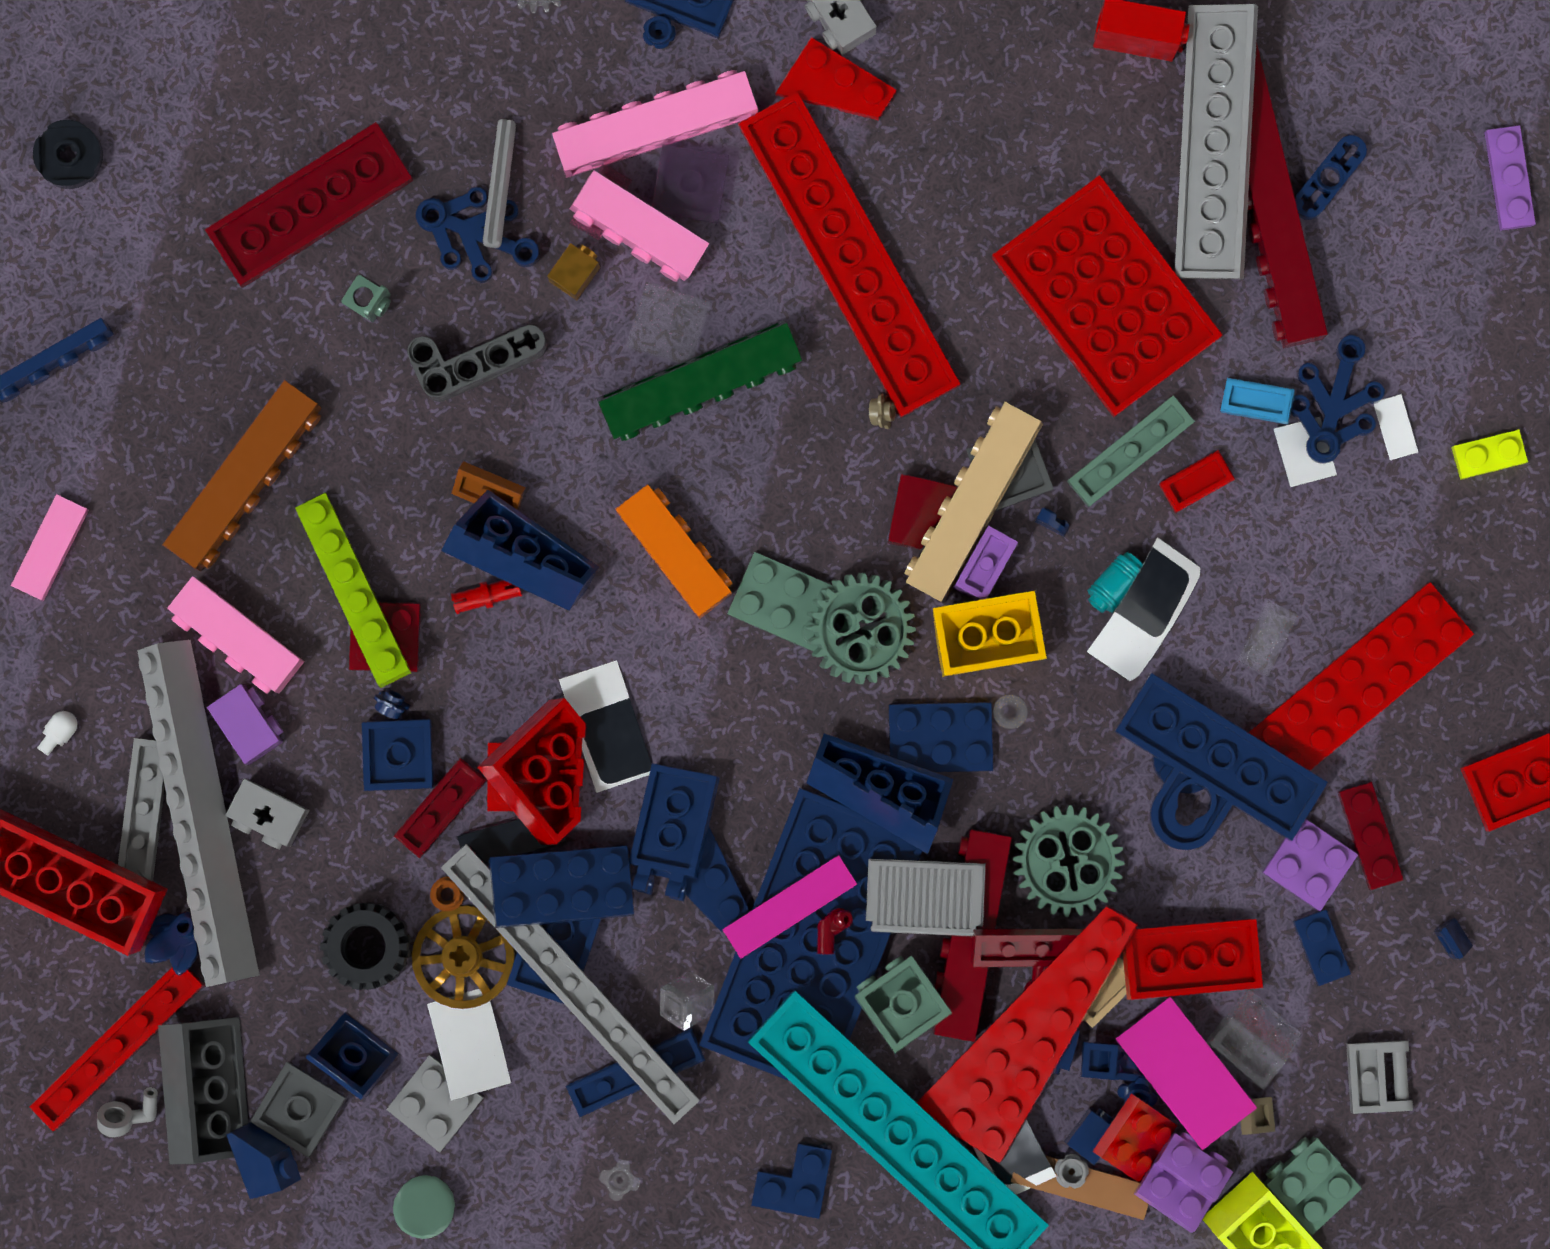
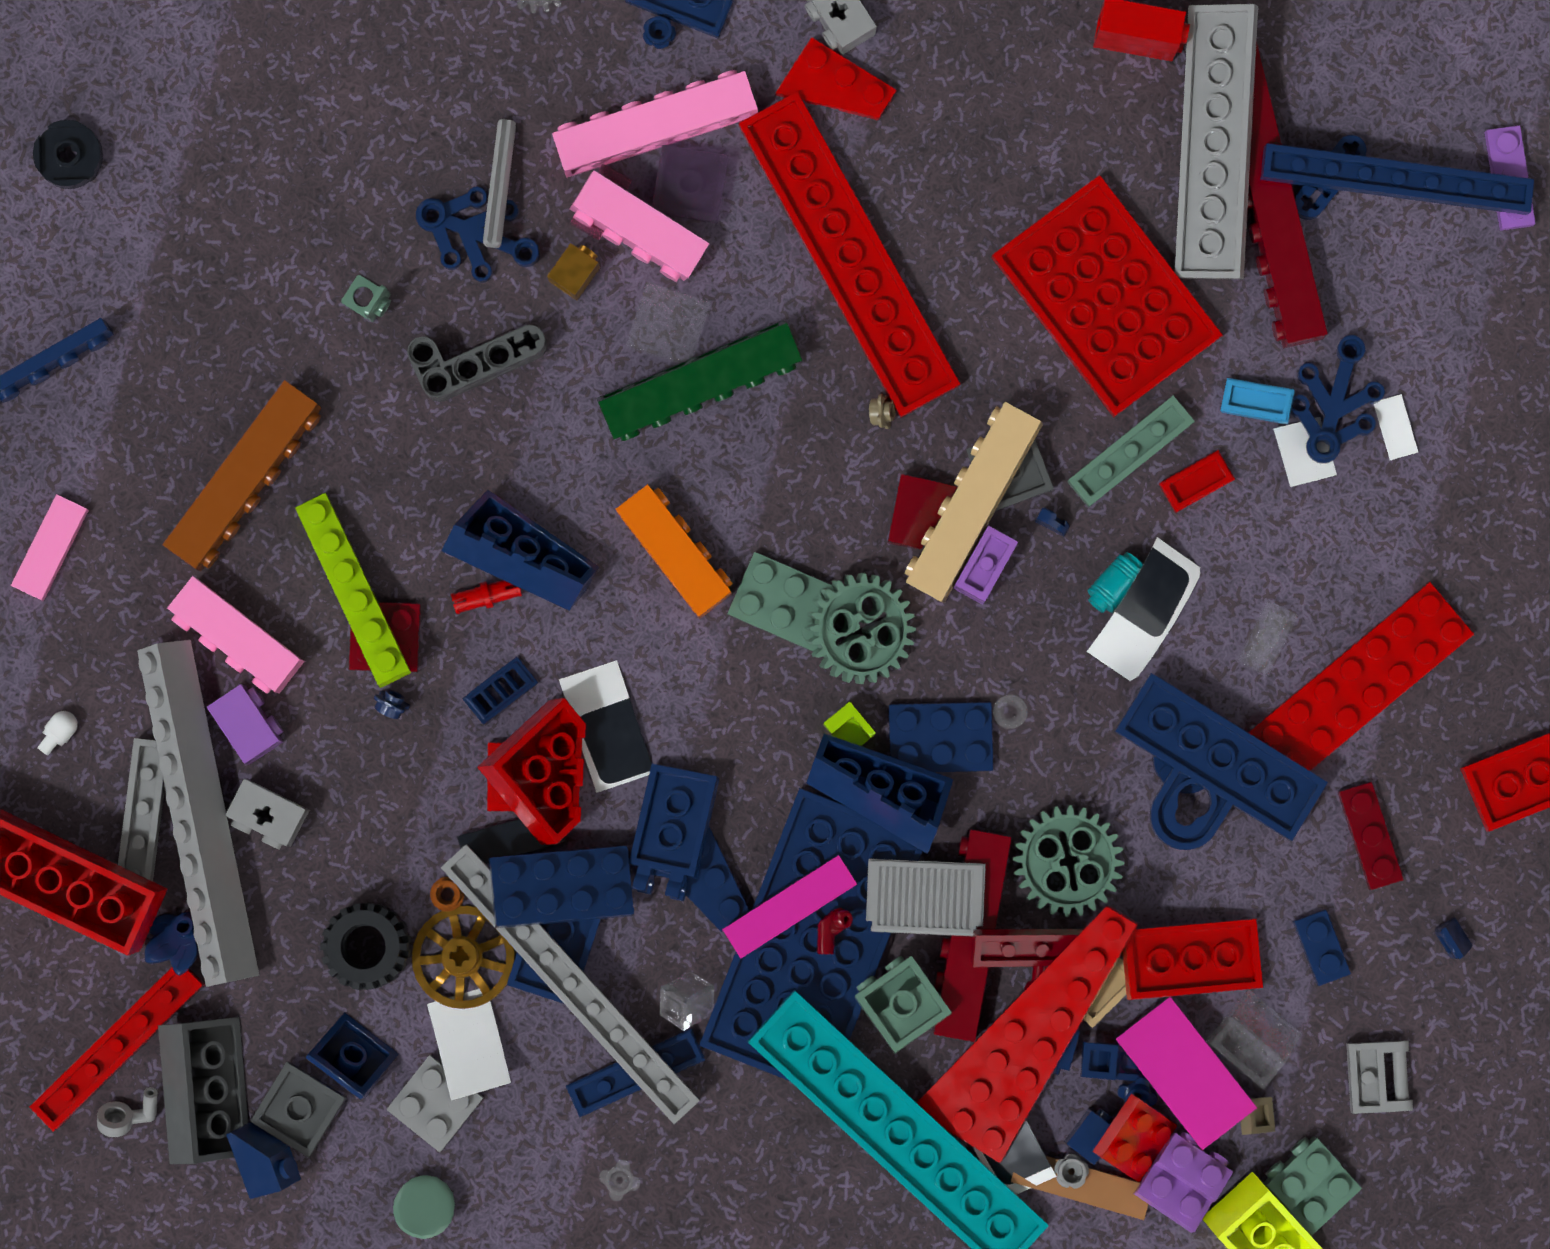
(309, 205): dark red plate -> none
(397, 755): dark blue plate -> none
(440, 808): dark red tile -> none
(474, 482): dark orange plate -> none
(477, 708): none -> dark blue slope
(800, 1193): dark blue plate -> none
(849, 726): none -> lime panel
(988, 633): yellow slope -> none
(1310, 865): medium lavender plate -> none
(1397, 179): none -> dark blue plate
(1489, 454): neon yellow plate -> none

